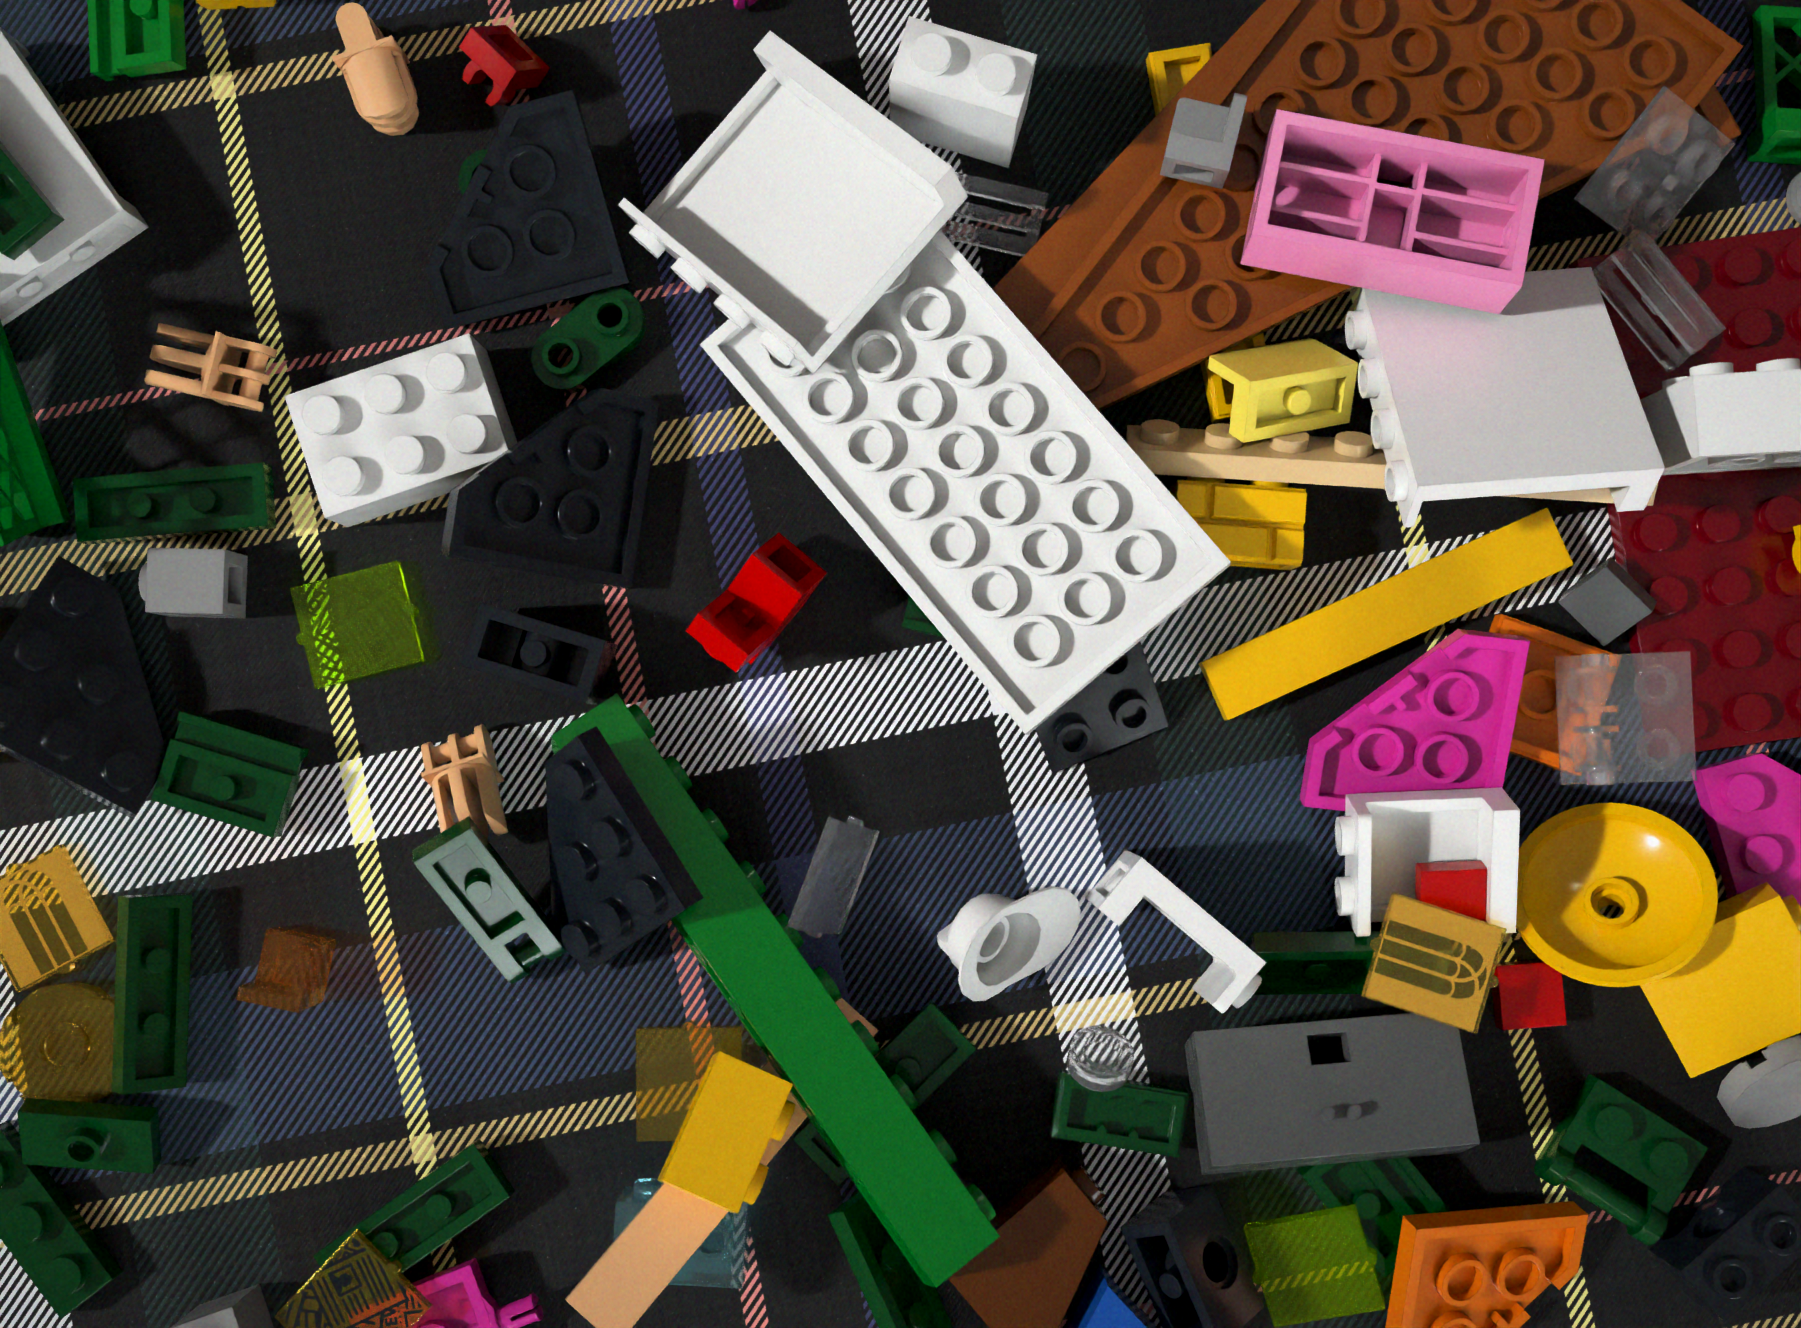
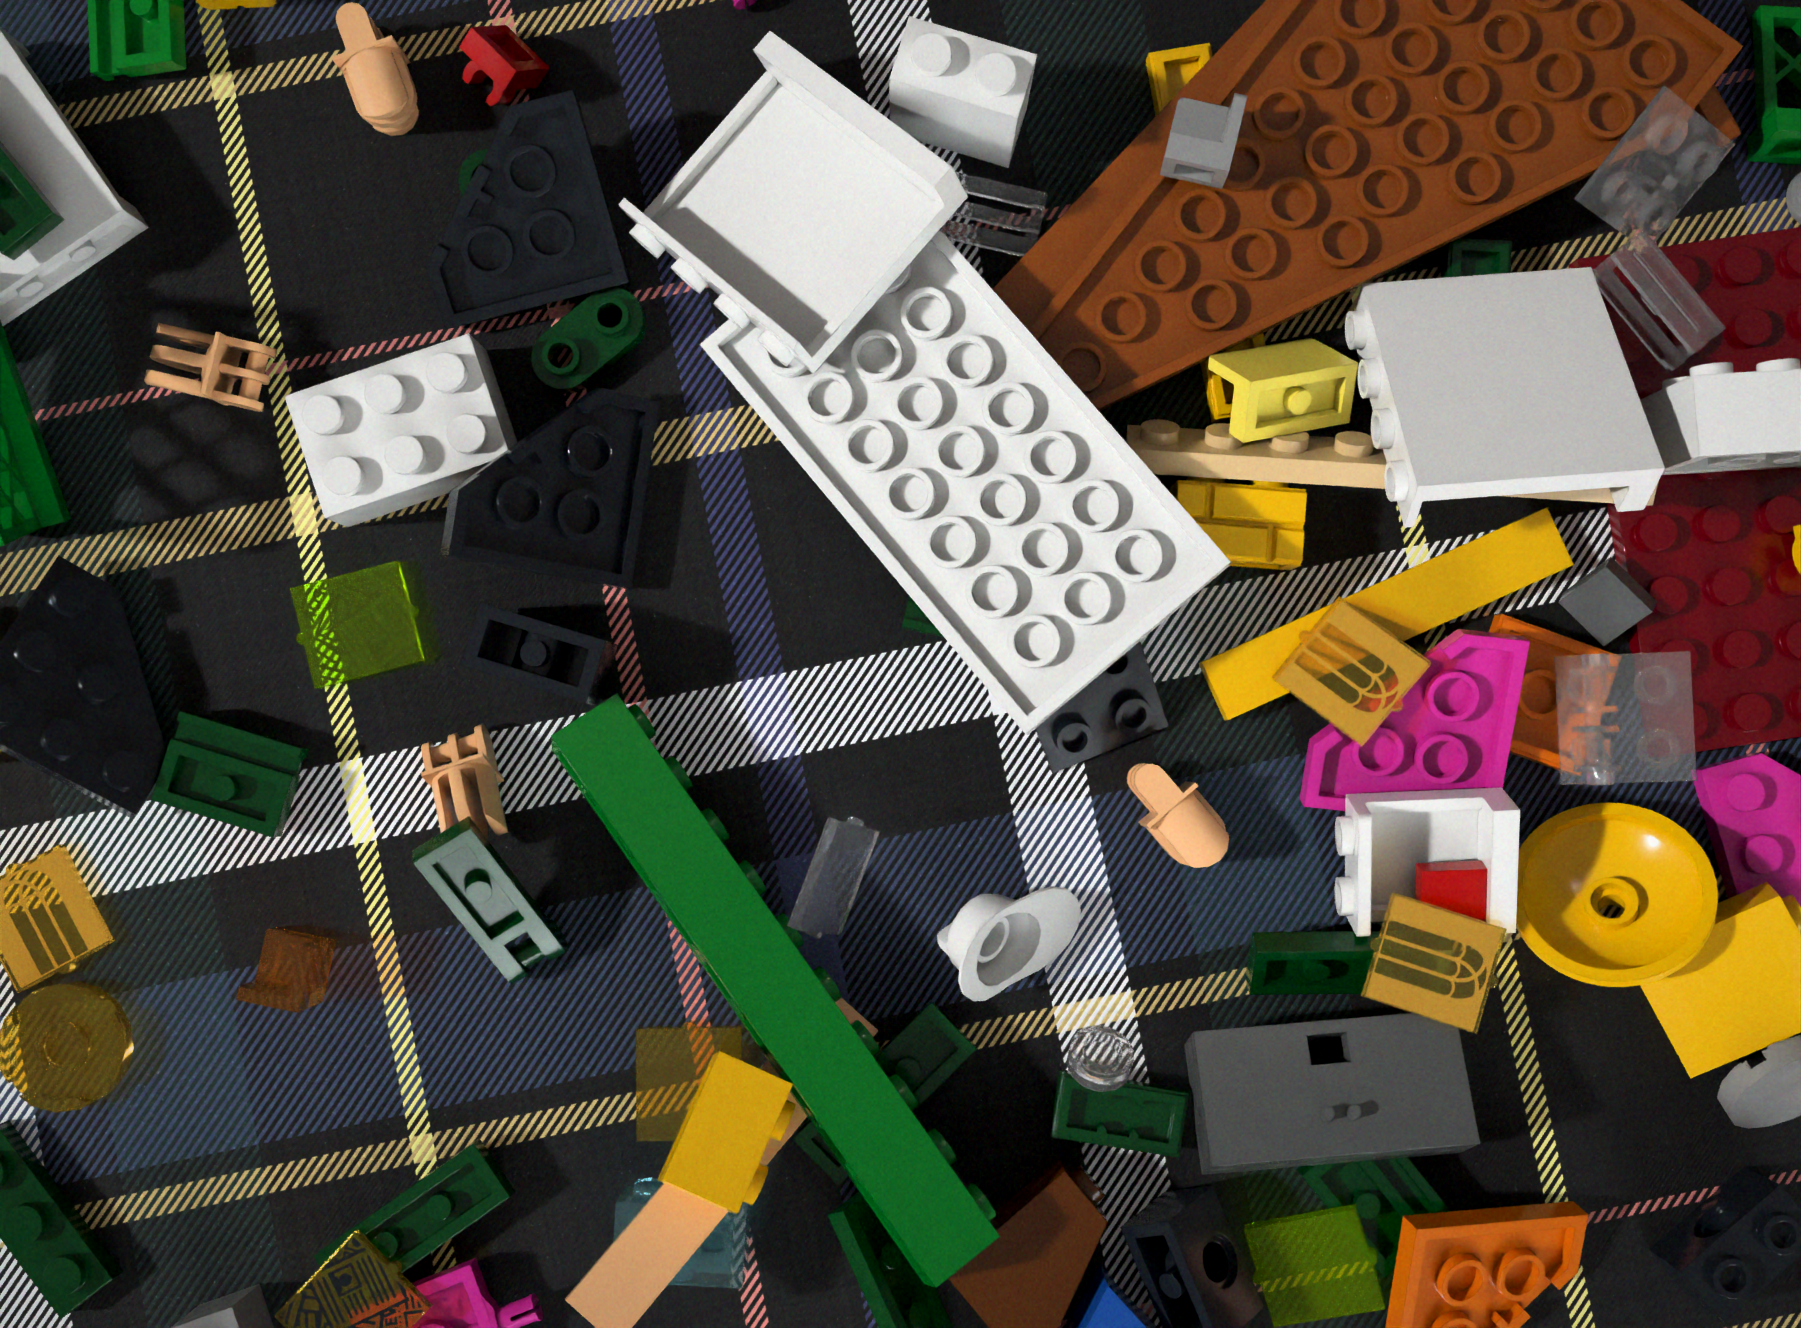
(89, 1135): dark green plate -> none
(152, 992): dark green plate -> none
(174, 503): dark green plate -> none
(194, 583): light grey brick -> none
(606, 855): black plate -> none
(757, 603): red brick -> none
(1179, 817): none -> light nougat arm
(1234, 968): white panel -> none
(1351, 671): none -> clear yellow piece
(1445, 239): bright pink brick -> none
(1528, 995): red tile -> none
(1633, 1142): dark green plate -> none

